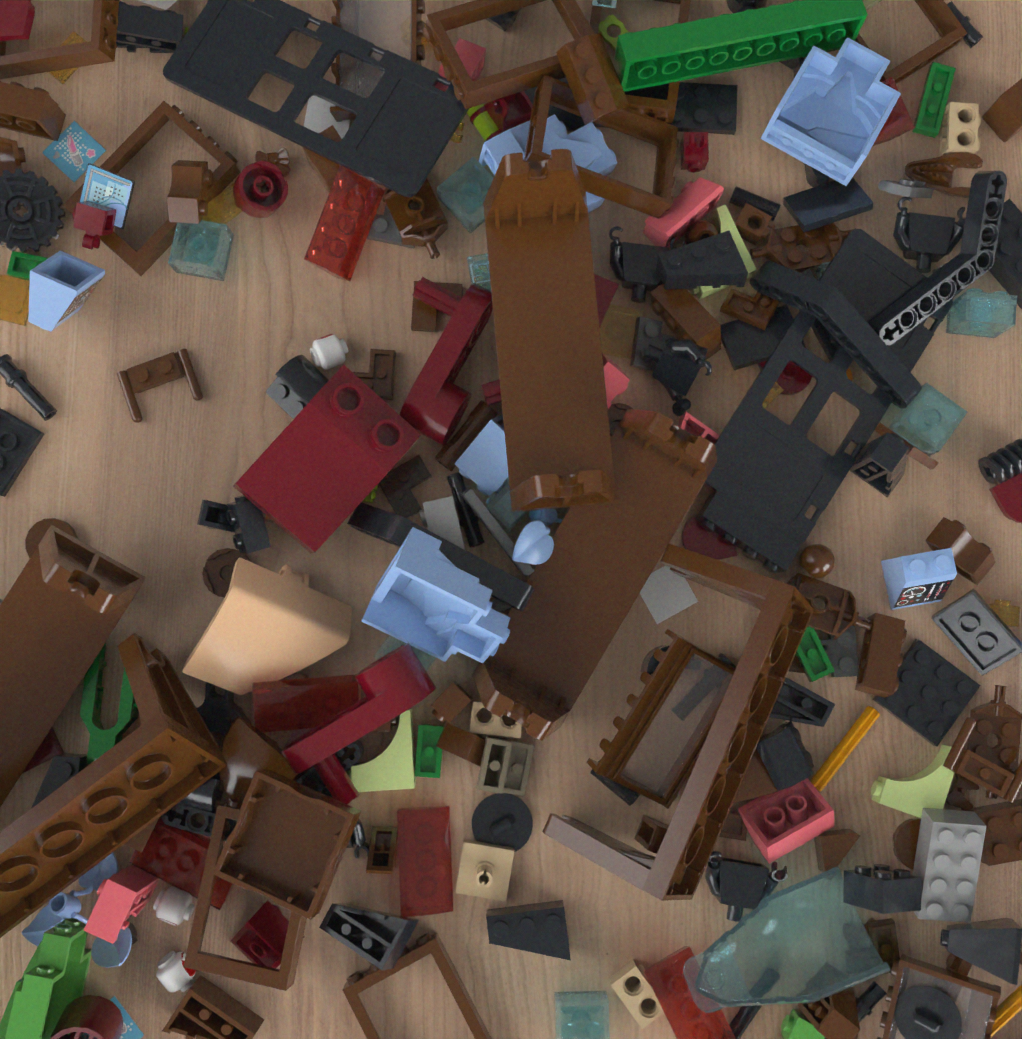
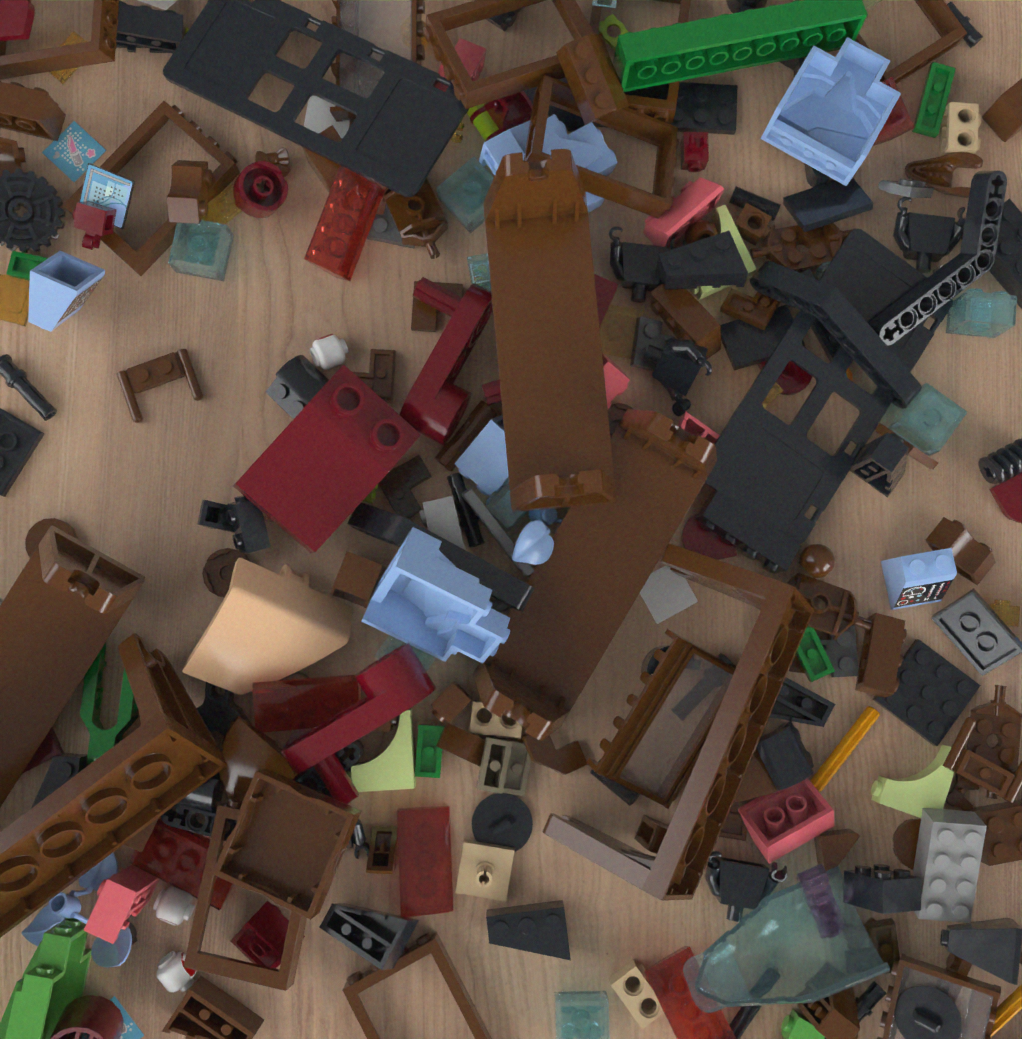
(357, 579): none -> reddish brown piece
(561, 760): none -> reddish brown tile
(821, 901): none -> clear purple slope

